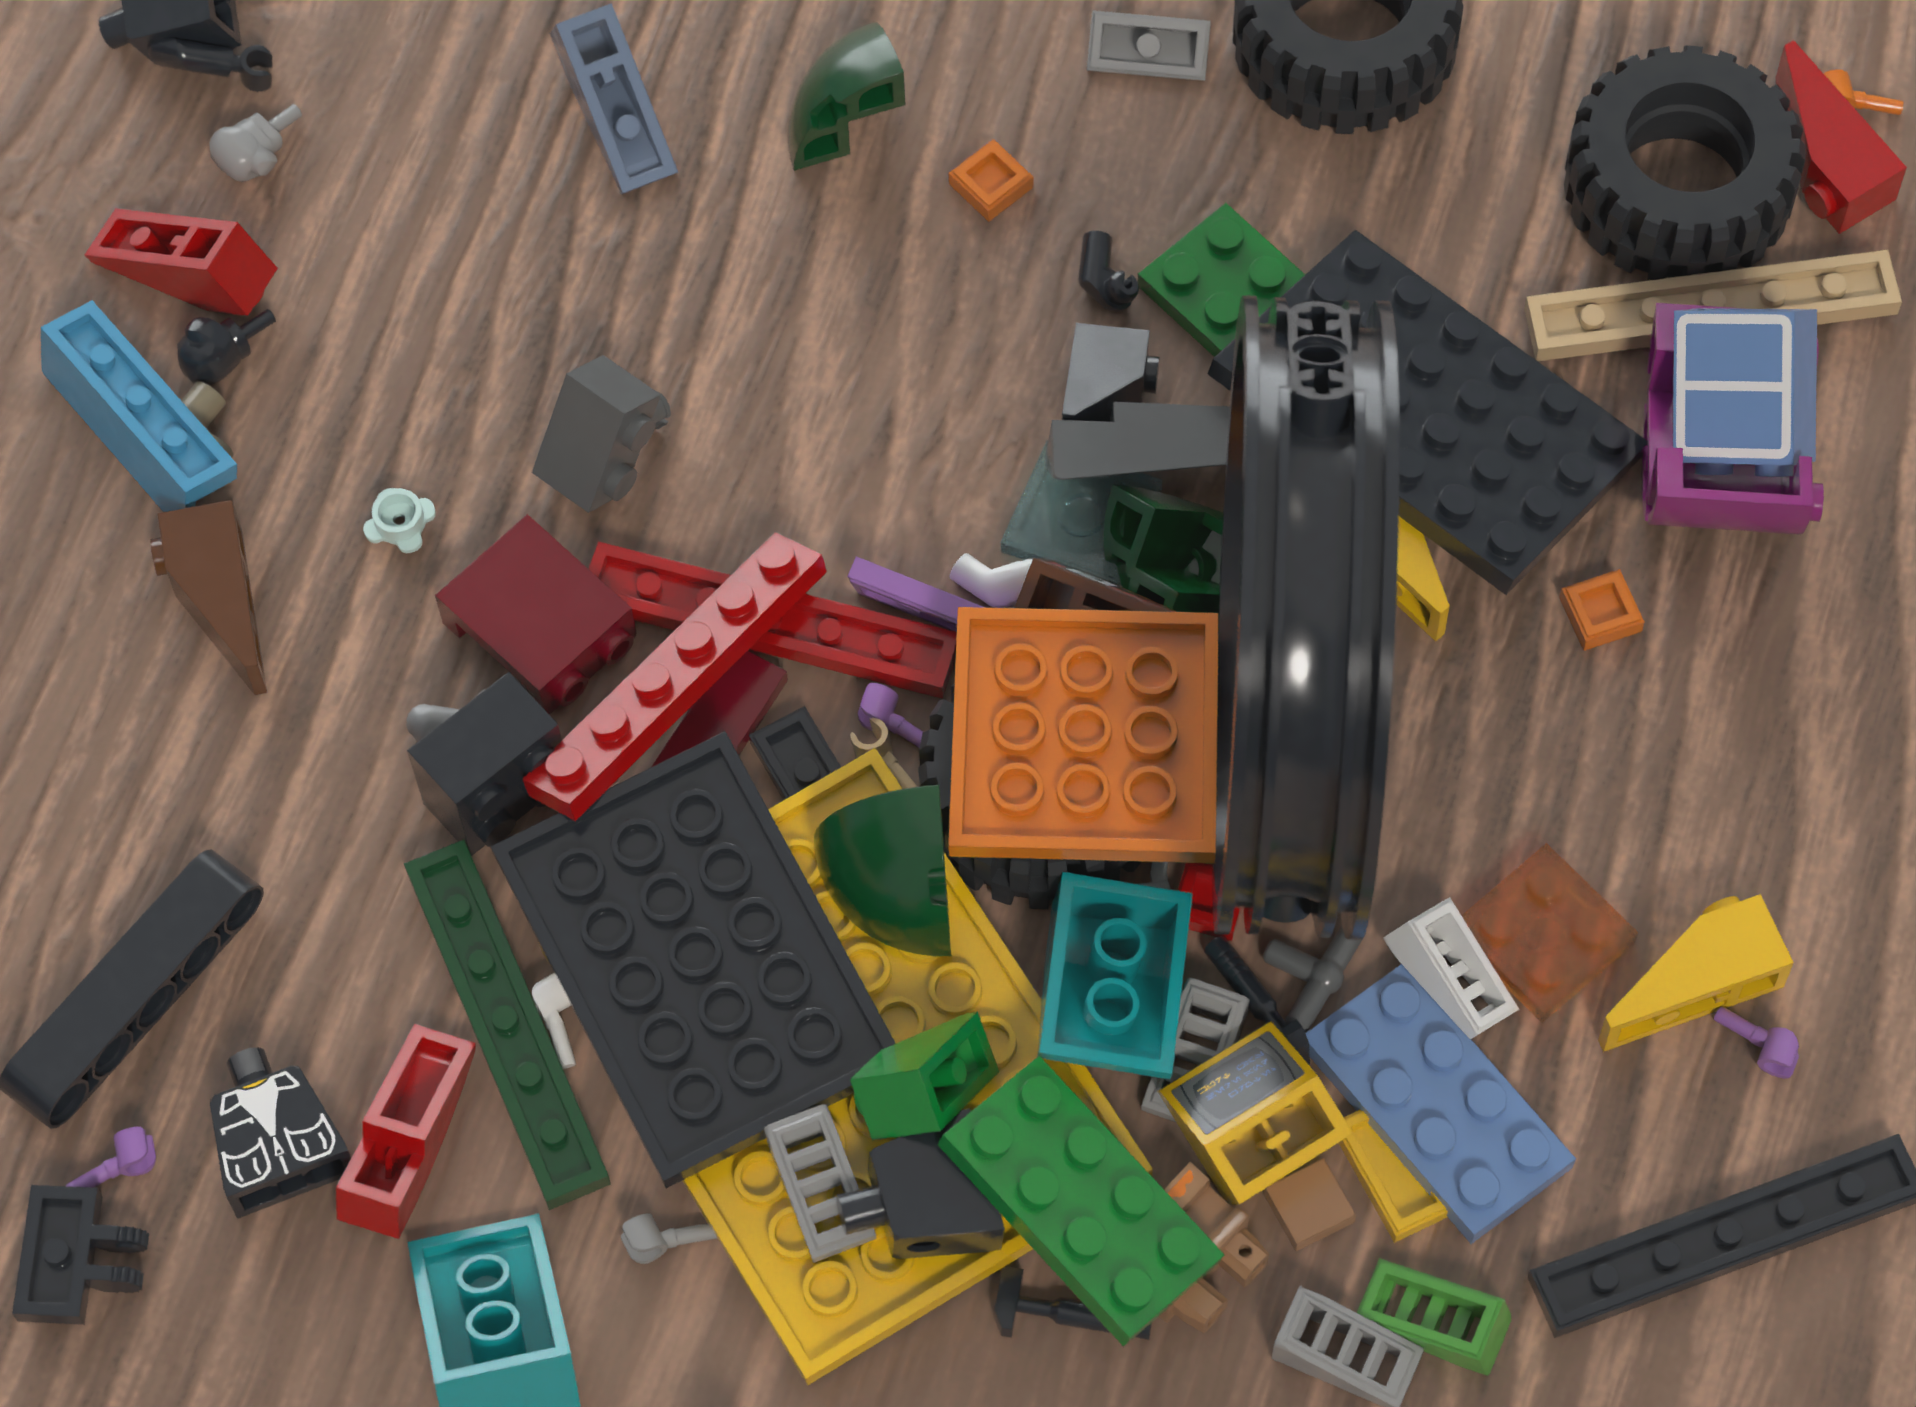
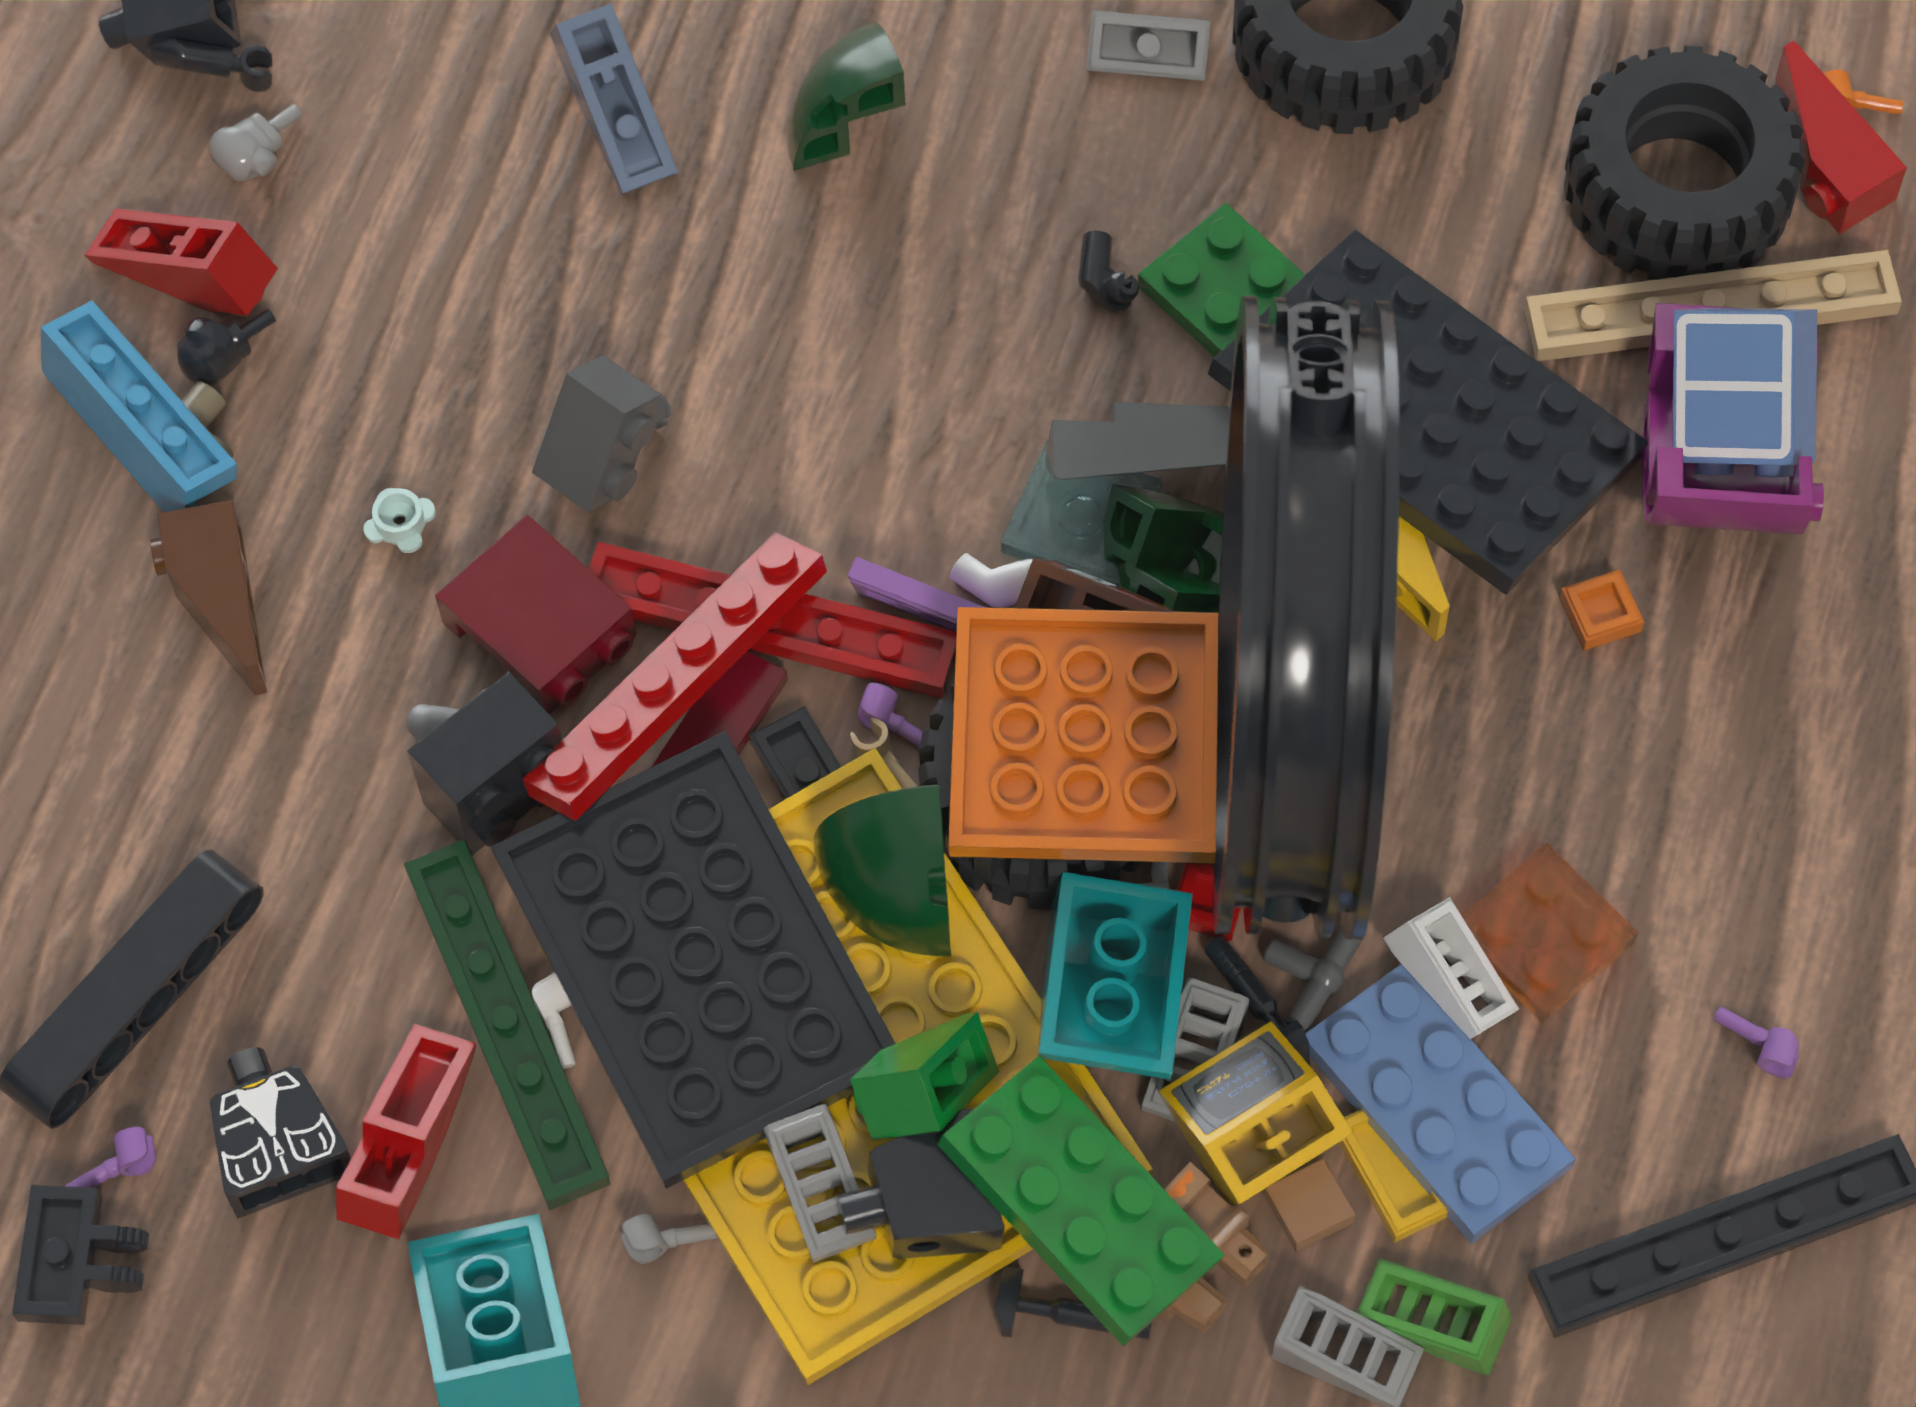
(991, 180): orange tile -> none
(1107, 368): slope -> none
(1717, 962): yellow slope -> none

